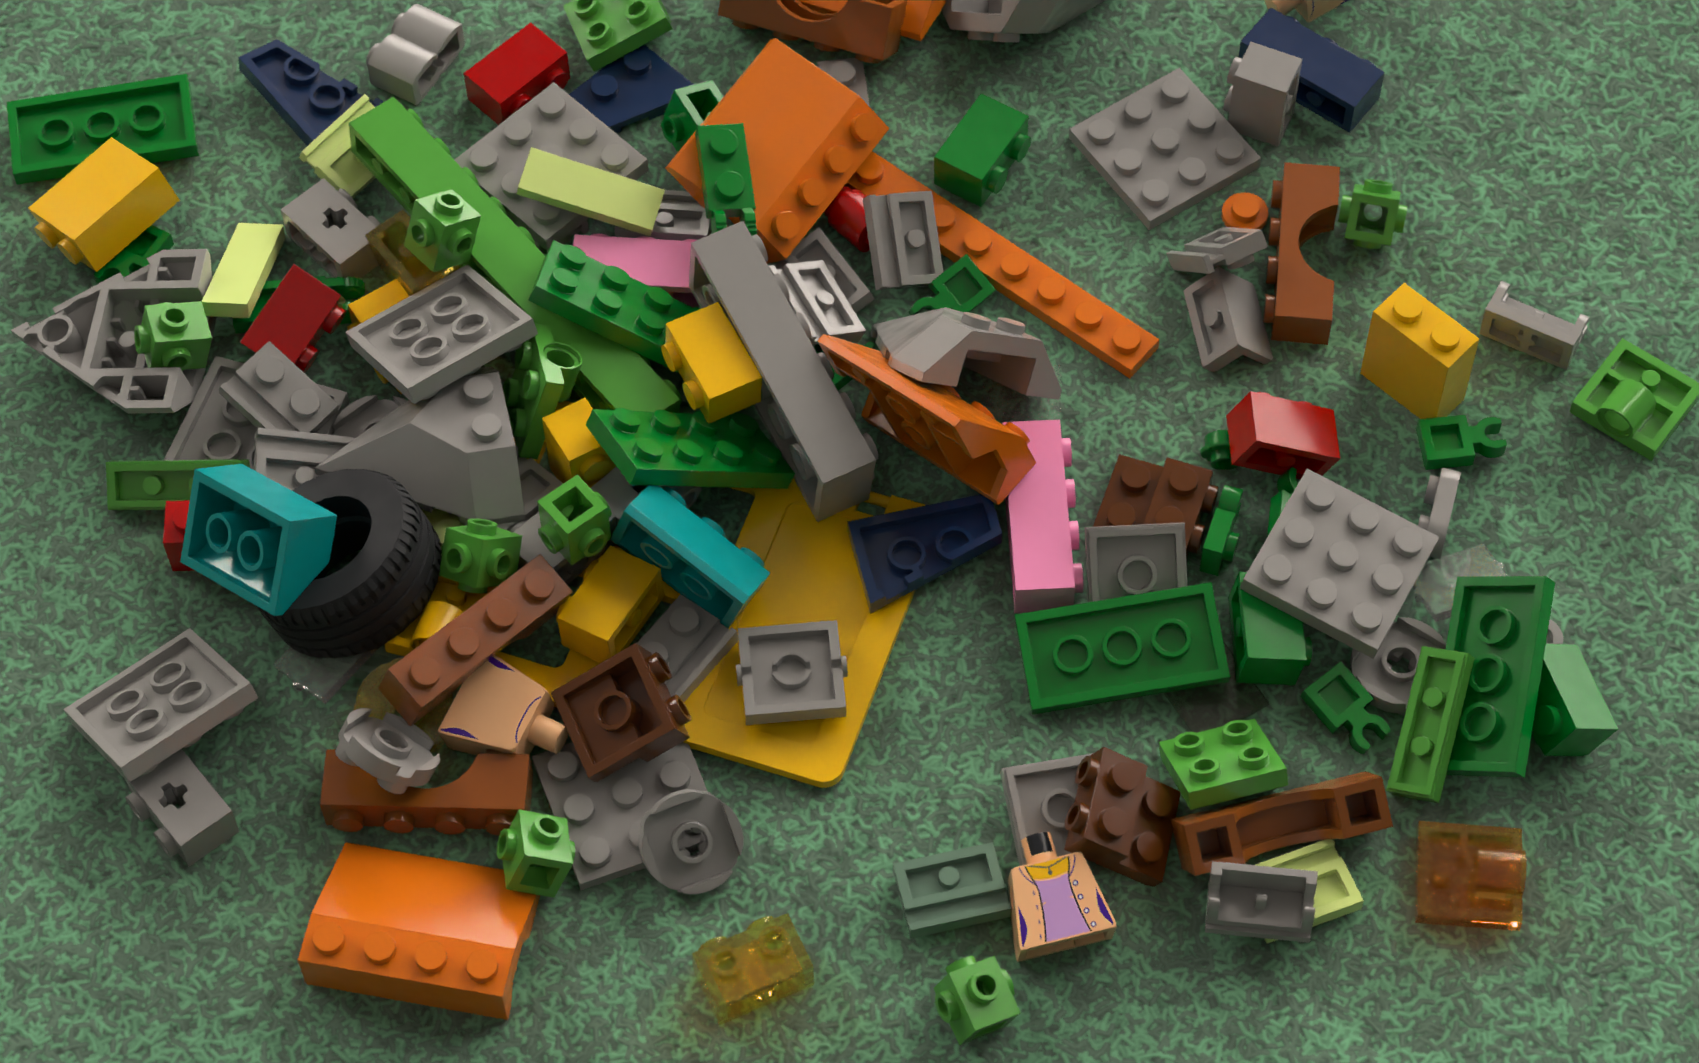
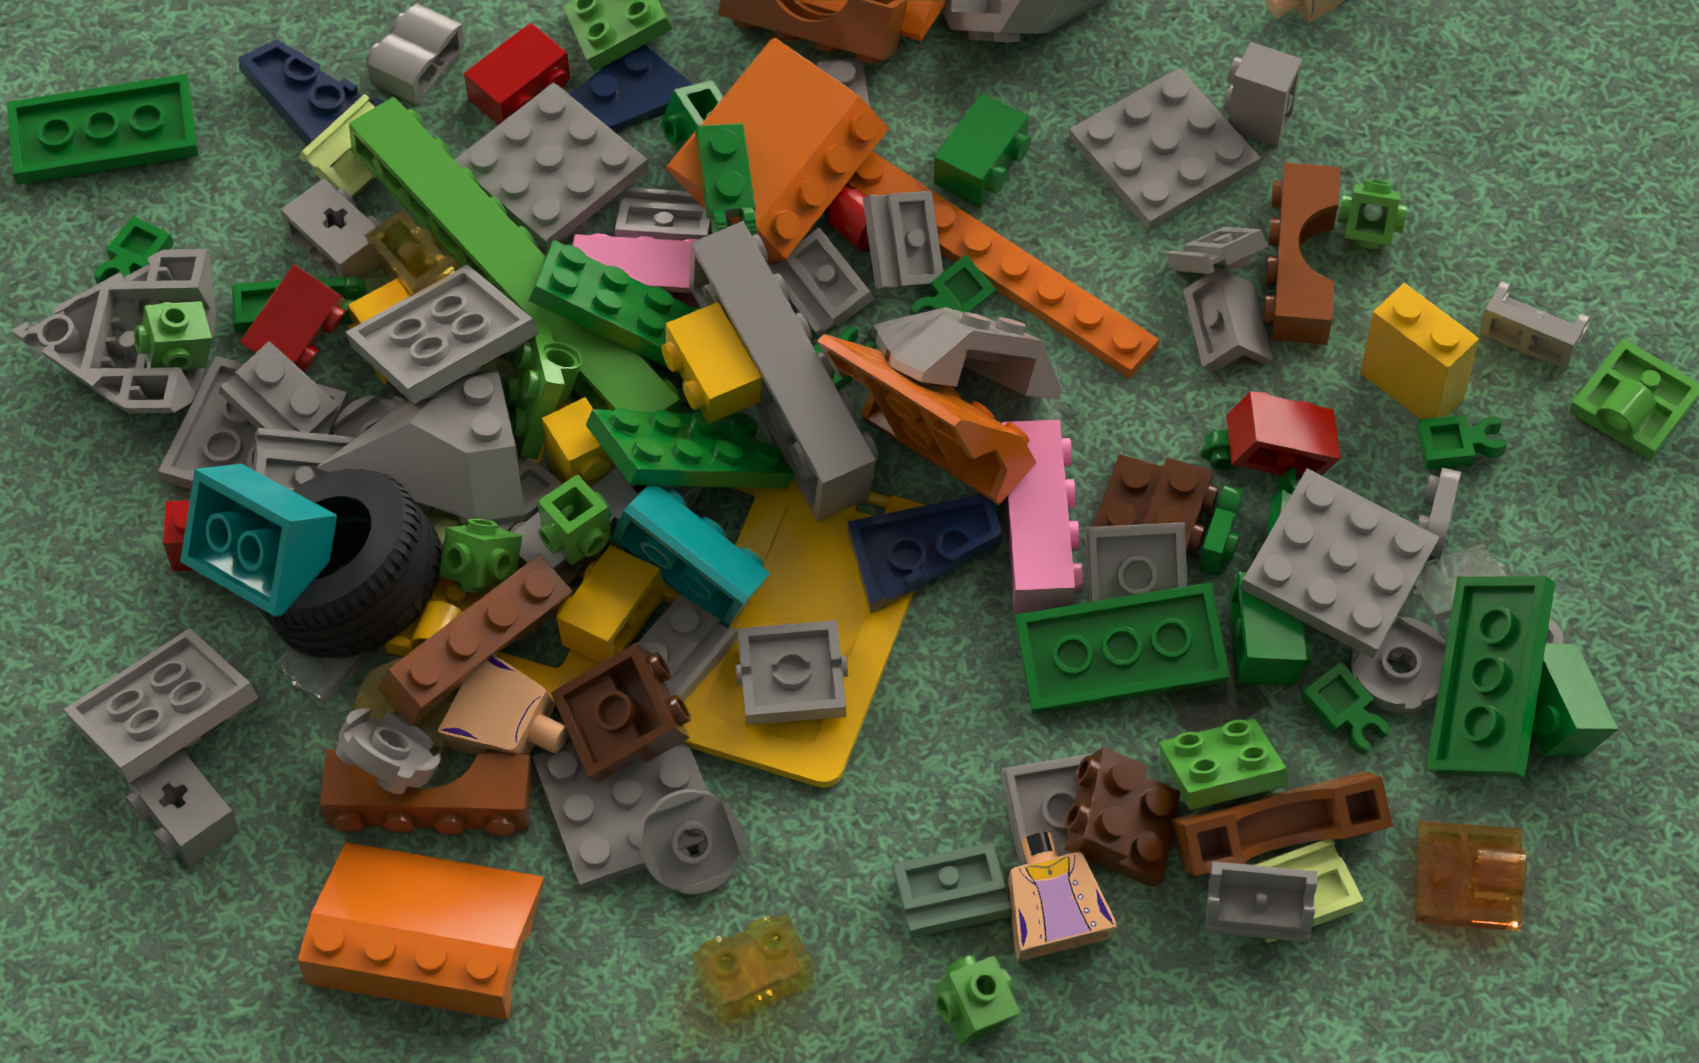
(102, 205): yellow brick -> none
(153, 482): bright green tile -> none
(243, 270): yellowish green tile -> none
(442, 230): bright green brick -> none
(536, 853): bright green brick -> none
(590, 191): yellowish green tile -> none
(820, 301): light grey plate -> none
(1245, 211): orange plate -> none
(1331, 78): dark blue brick -> none
(1430, 724): bright green tile -> none

